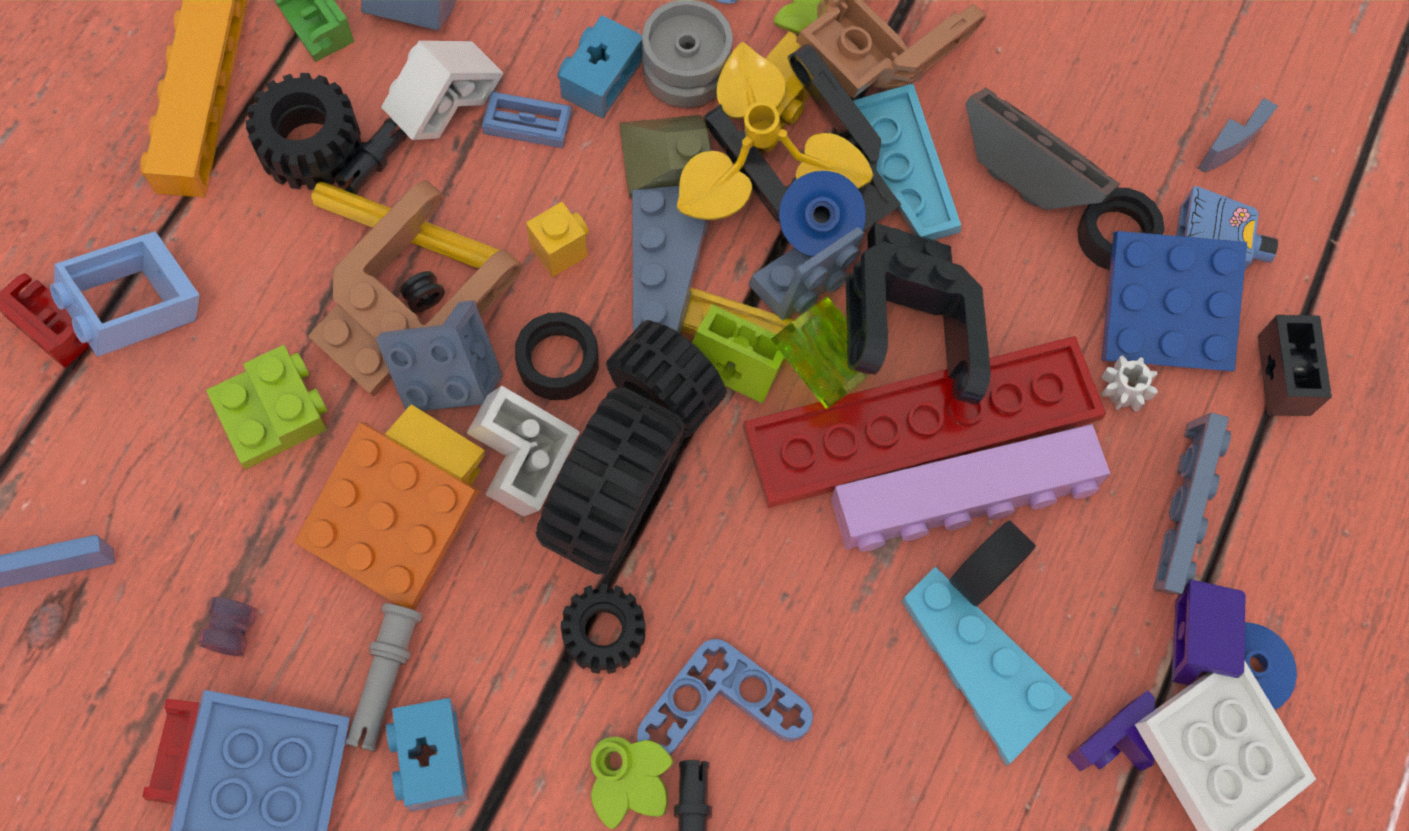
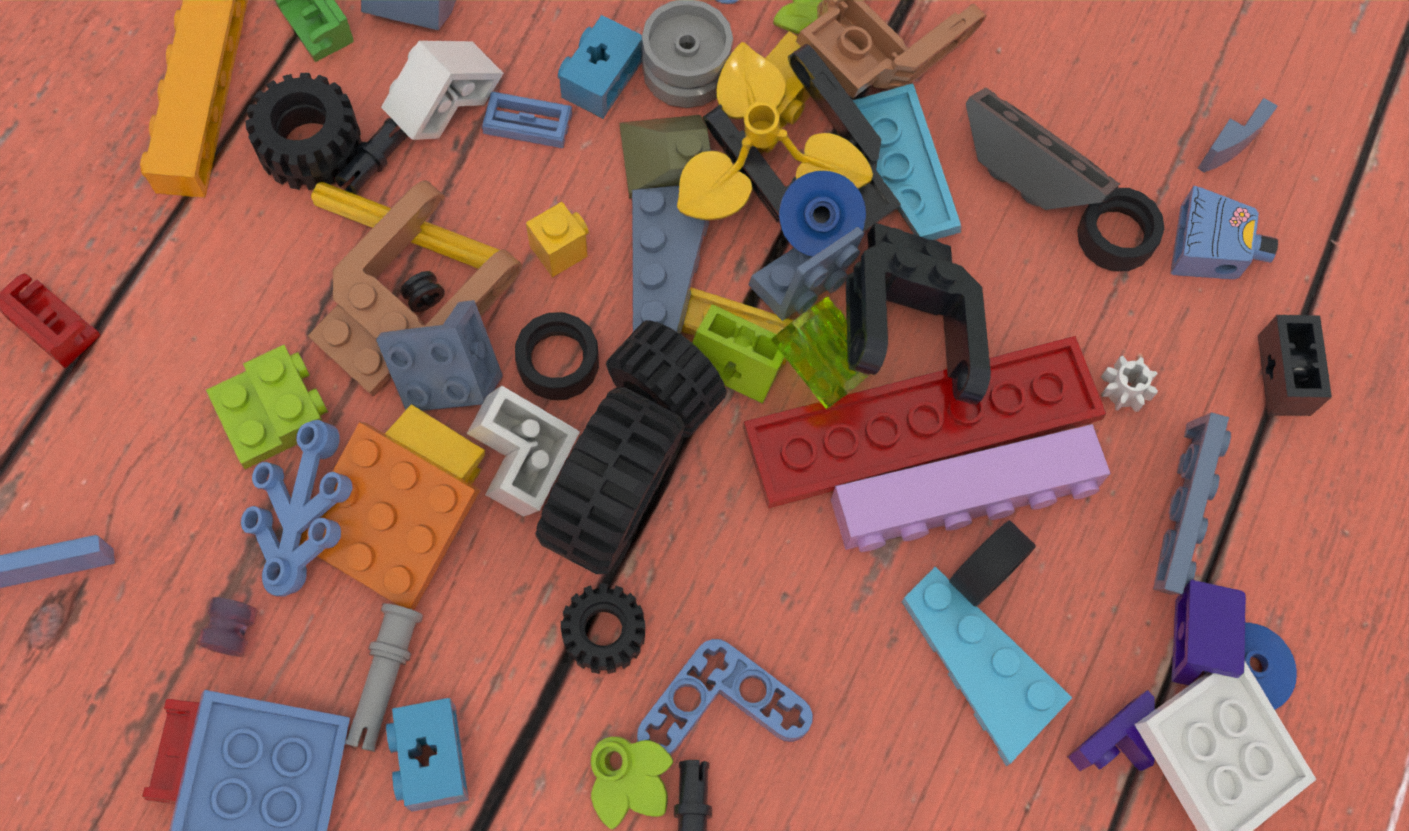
(114, 262): light blue window -> none
(285, 561): none -> medium blue plant
(1174, 300): blue plate -> none

